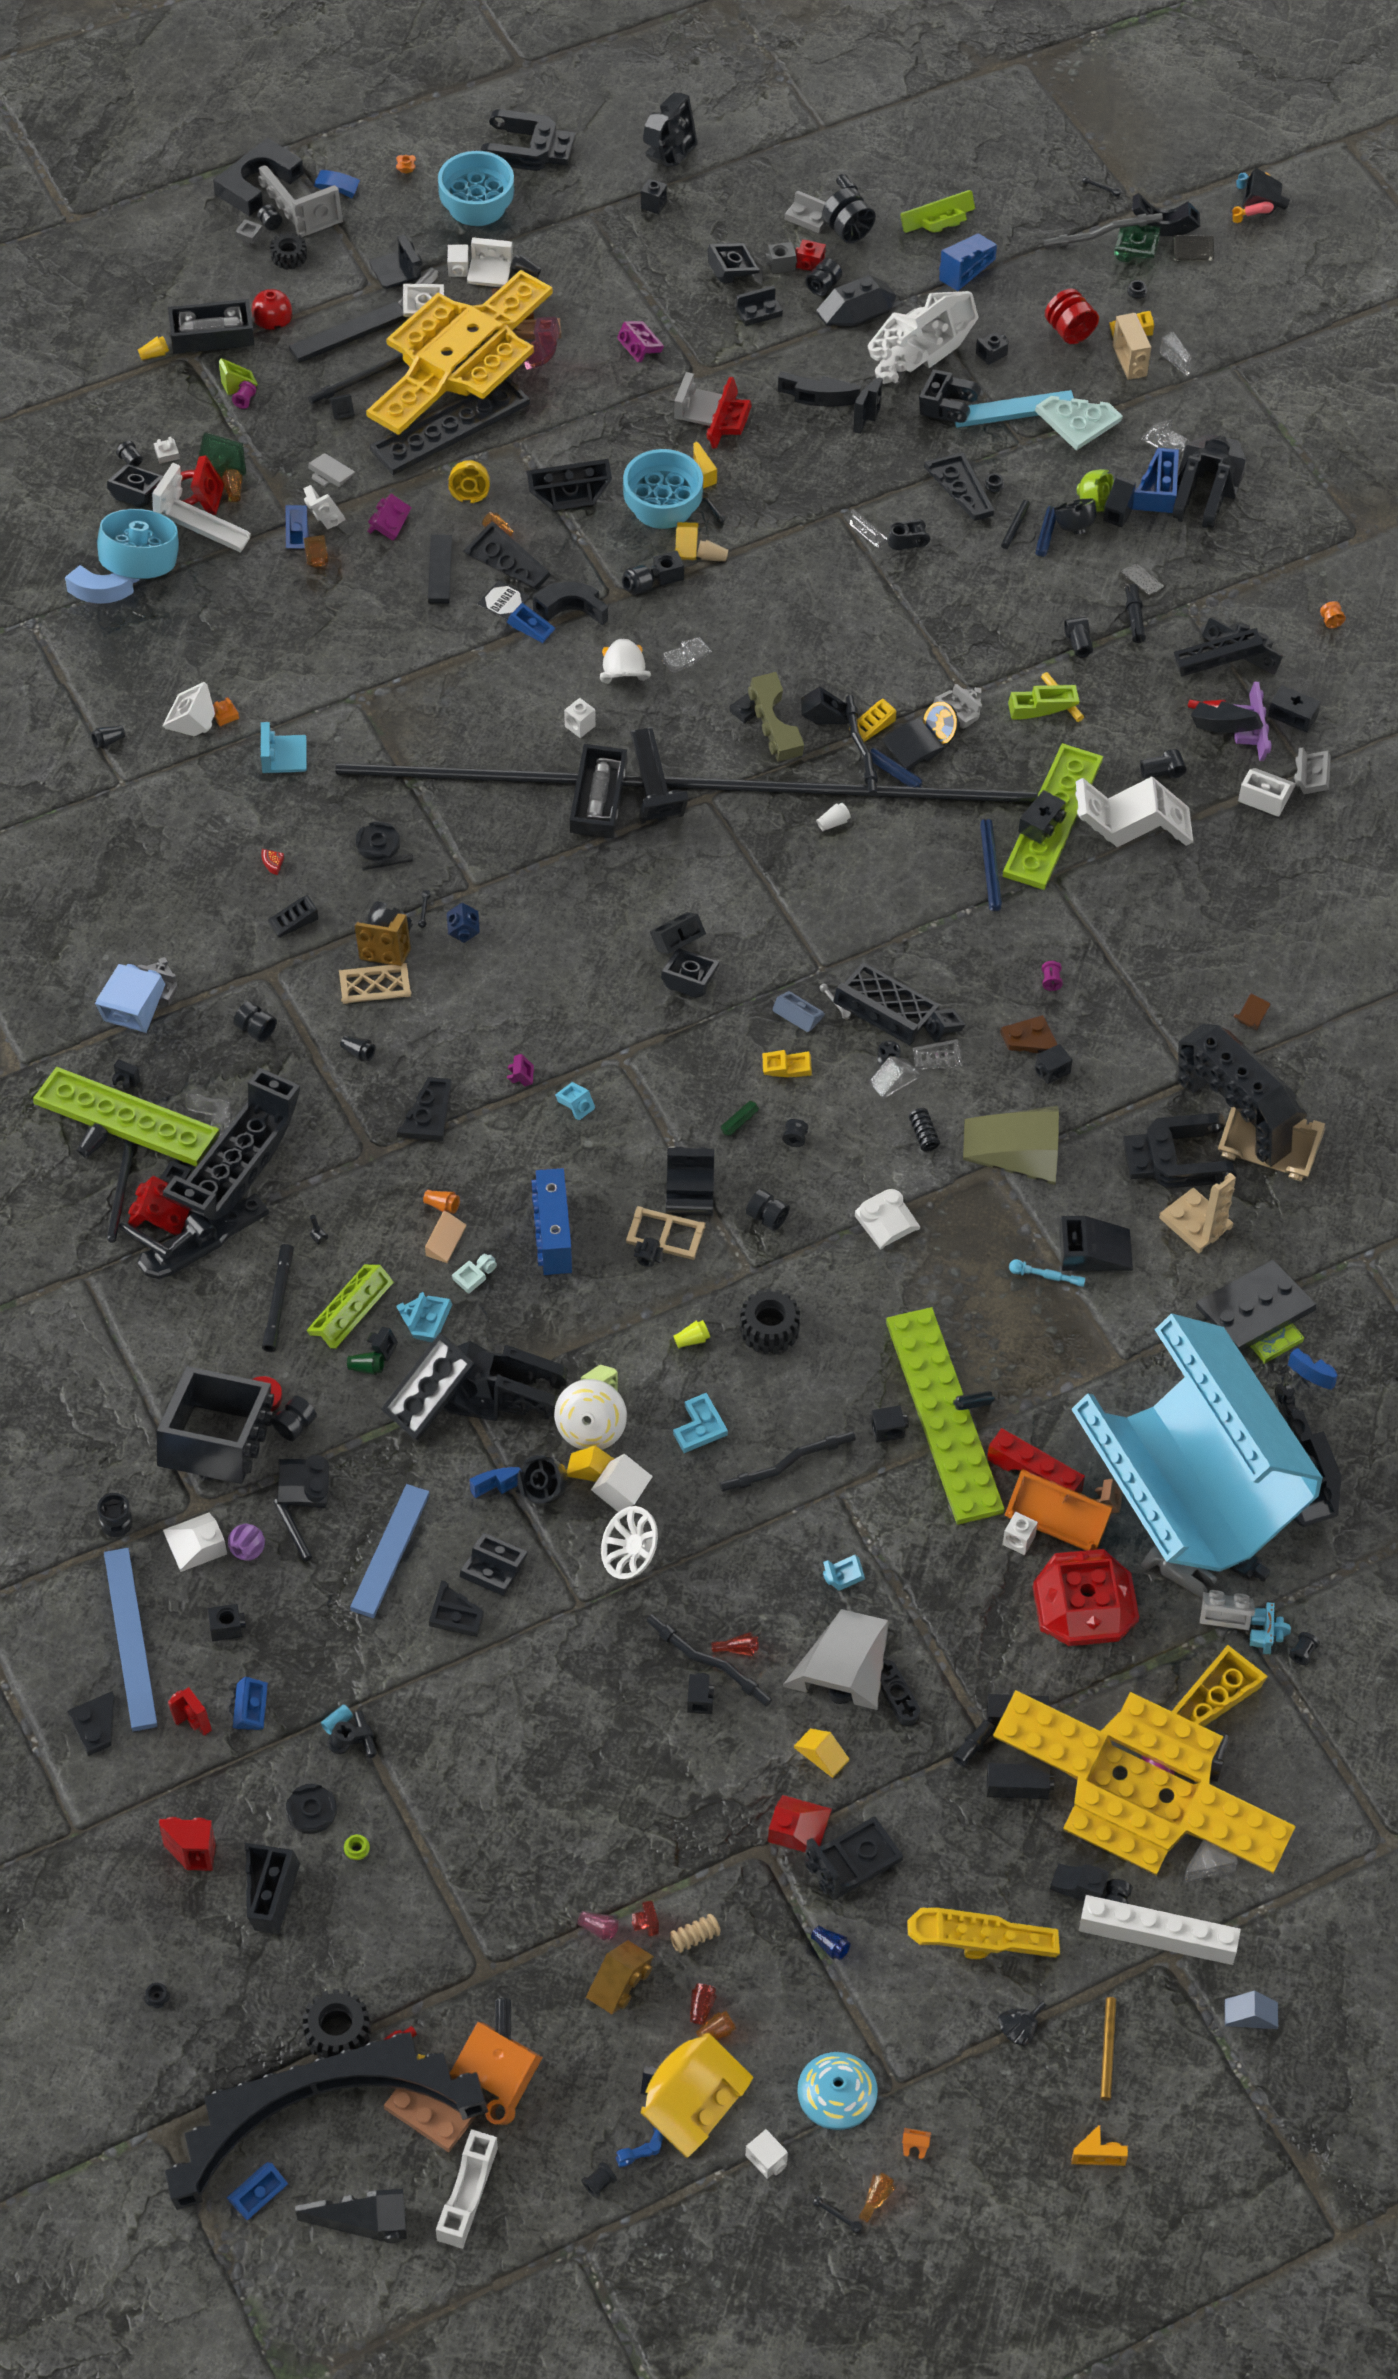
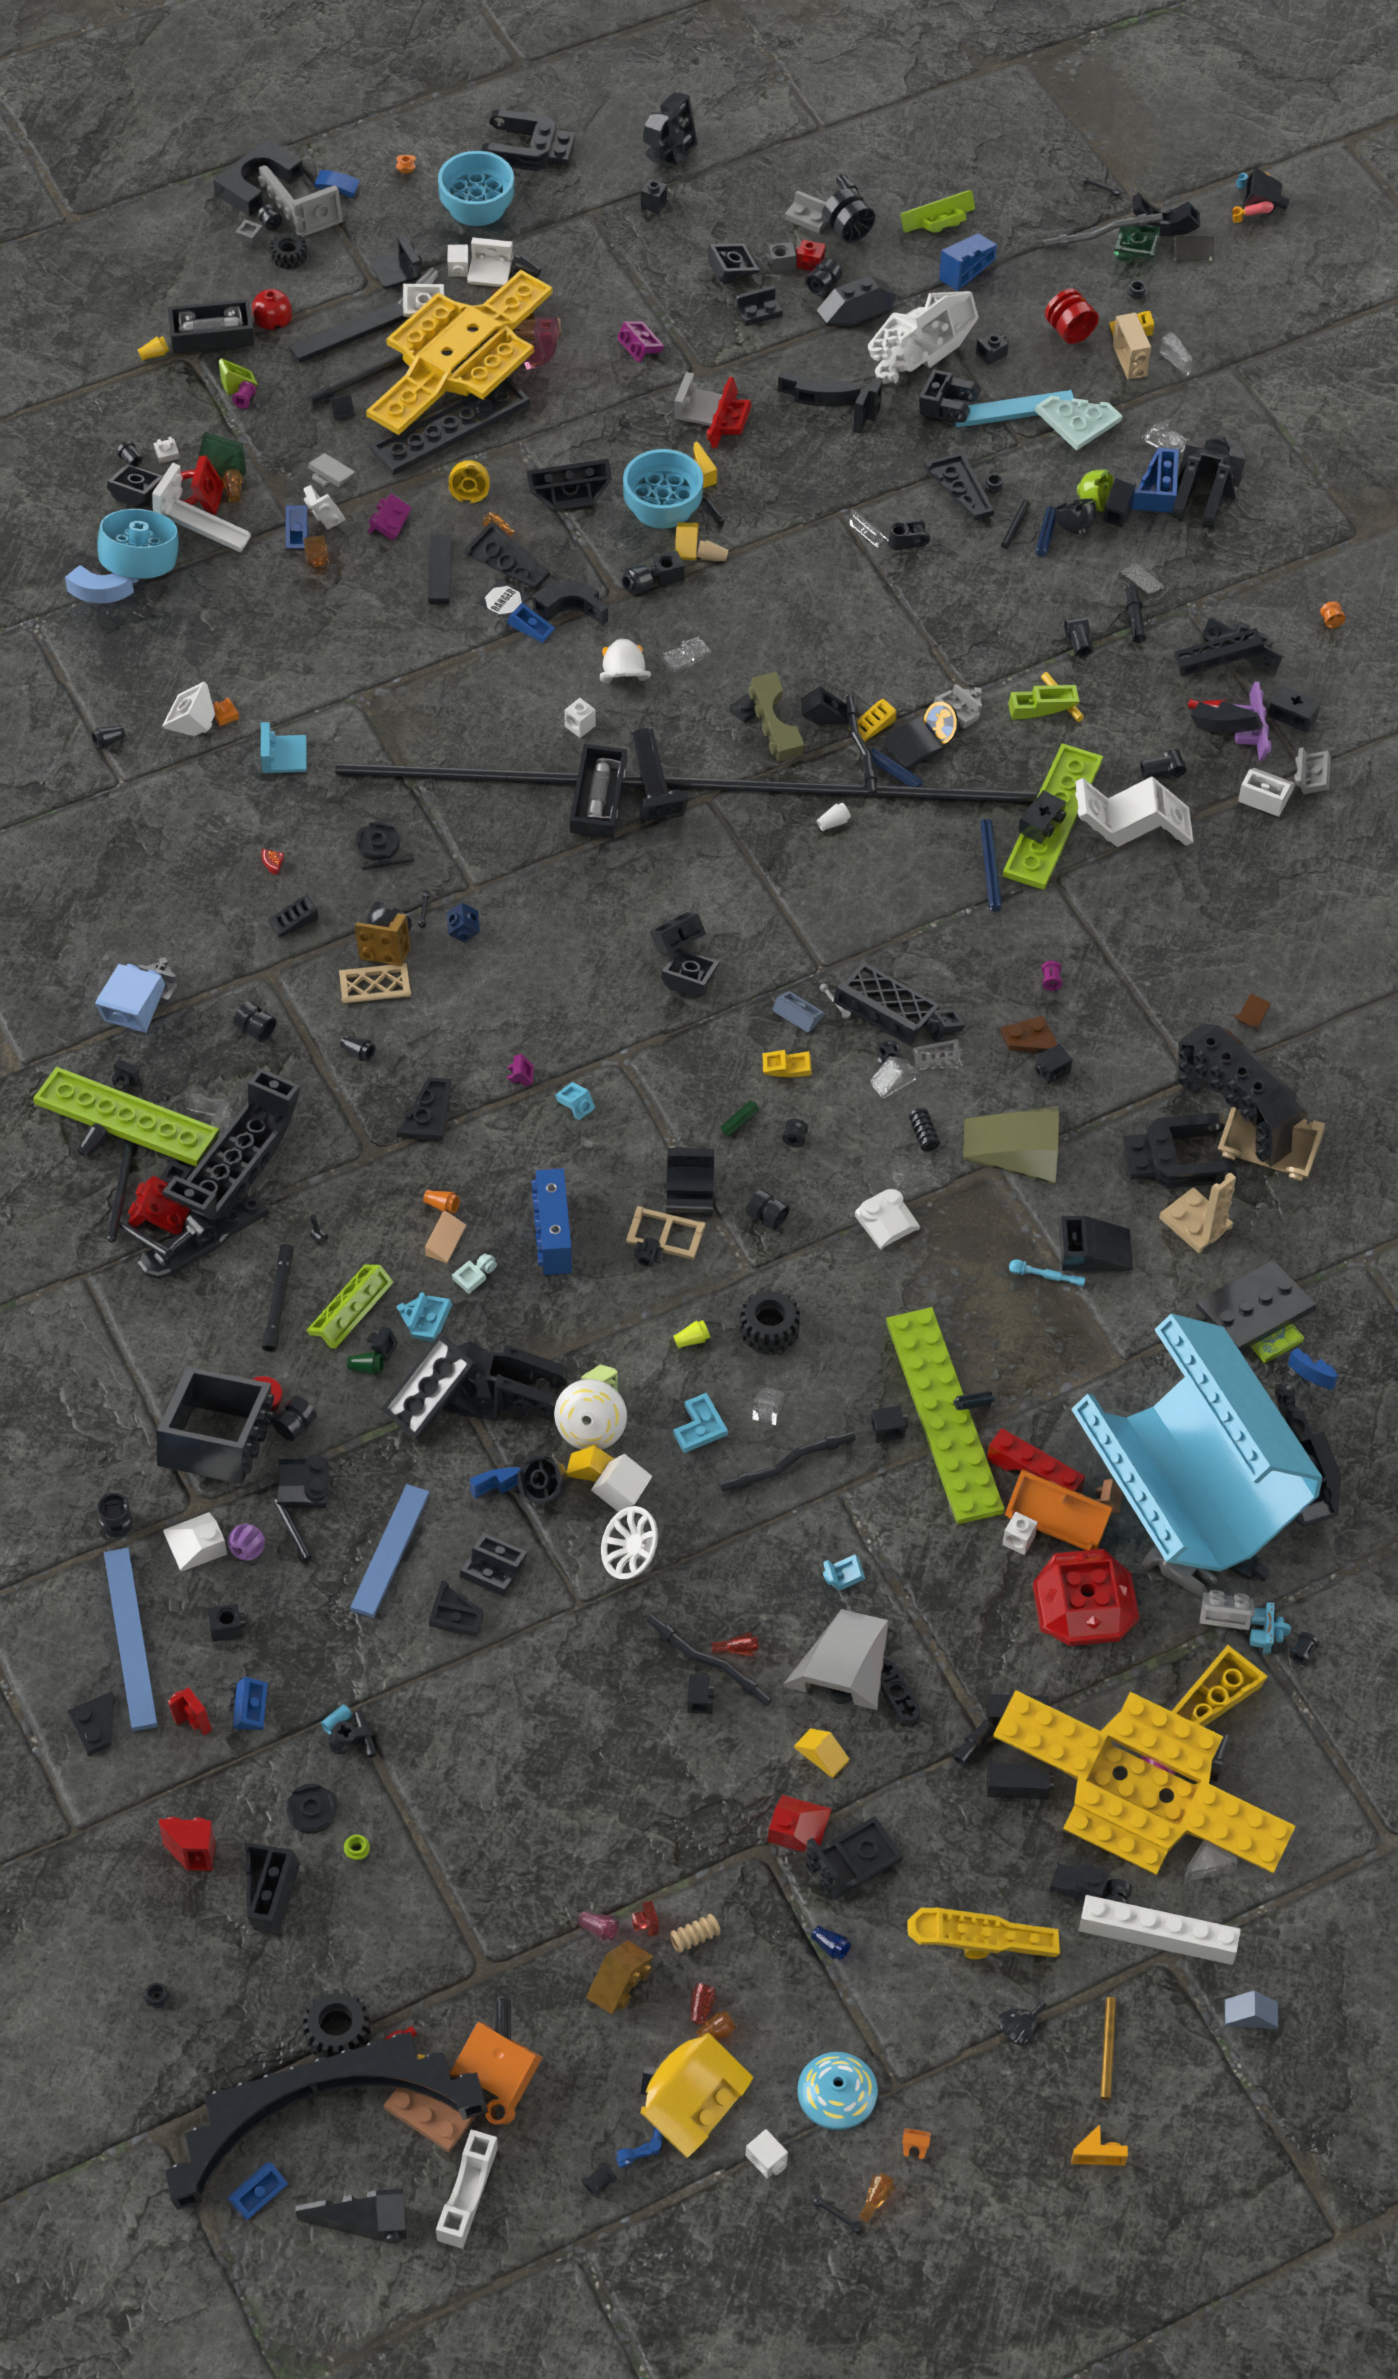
(768, 1405): none -> clear slope

